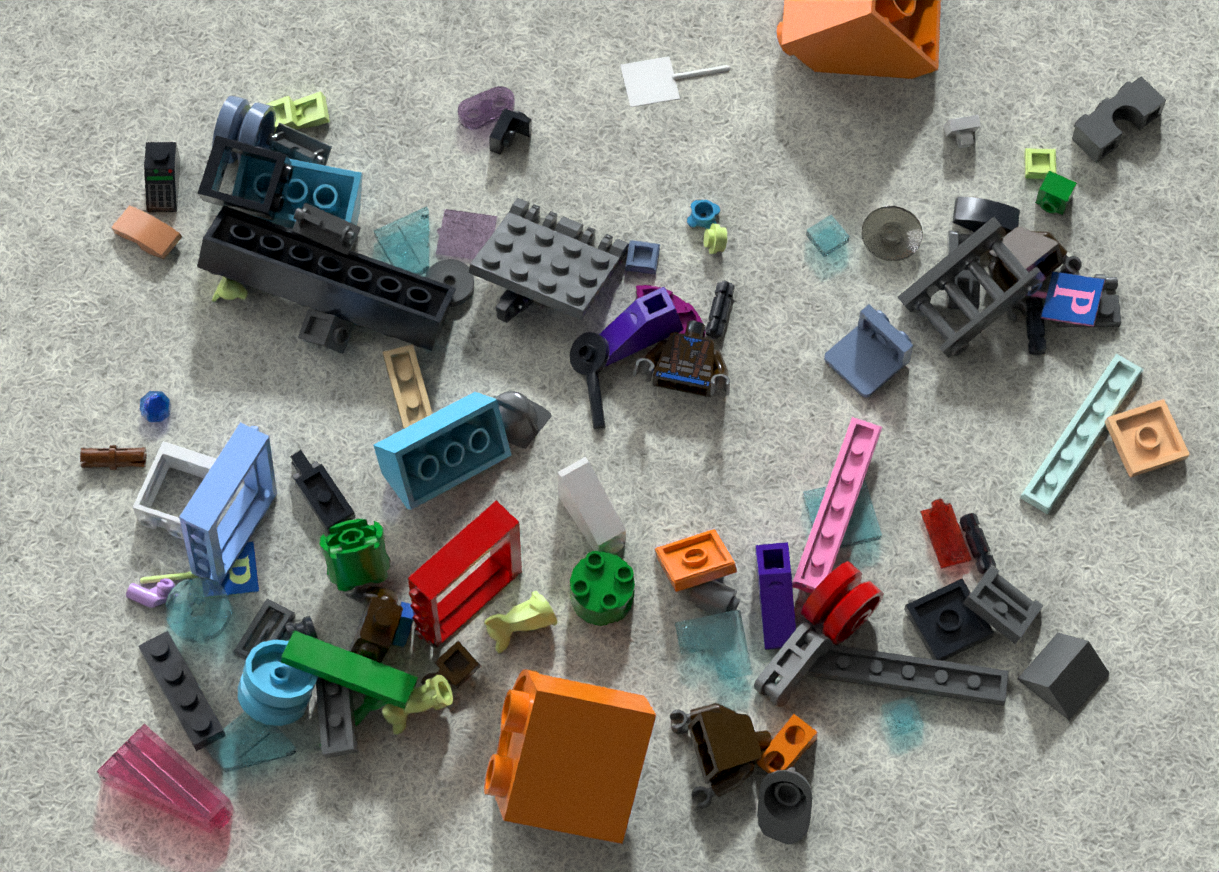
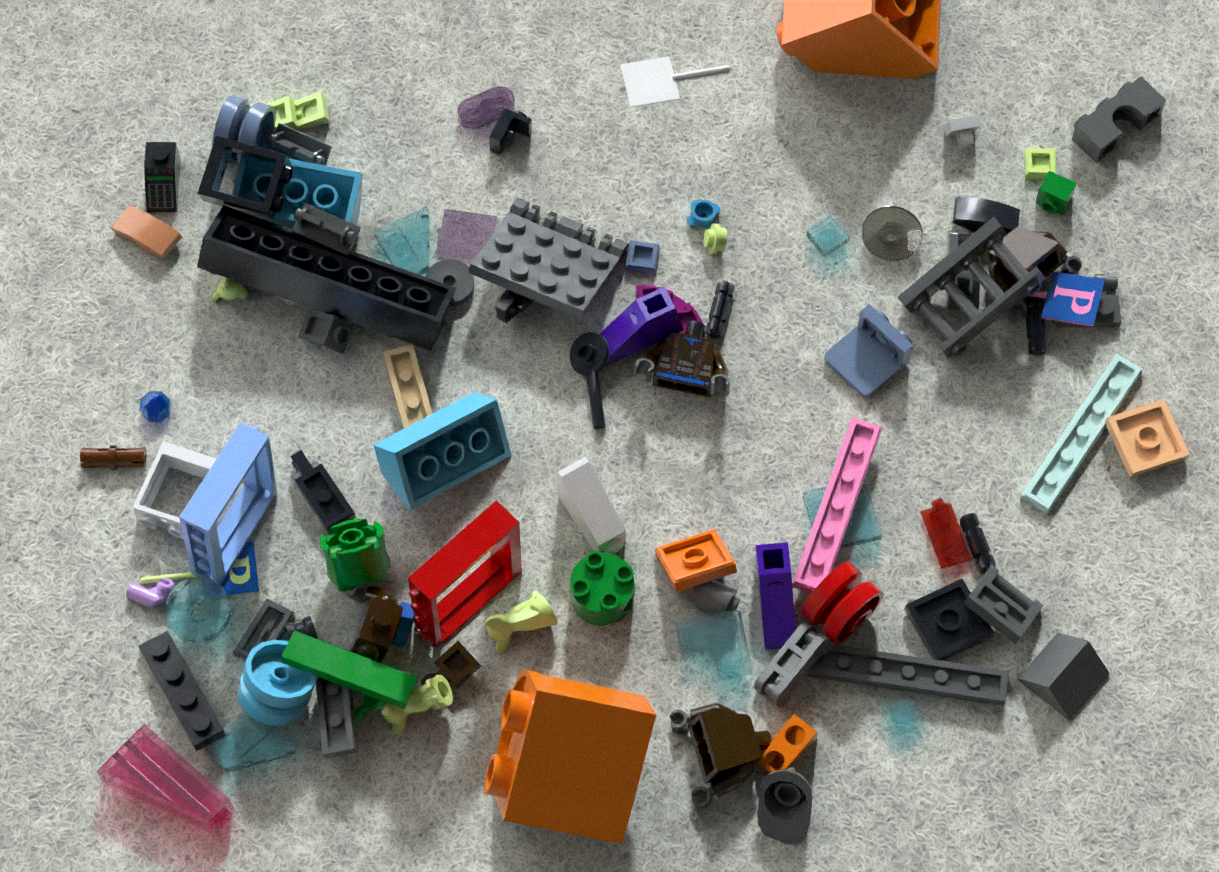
(521, 417): dark grey piece -> none

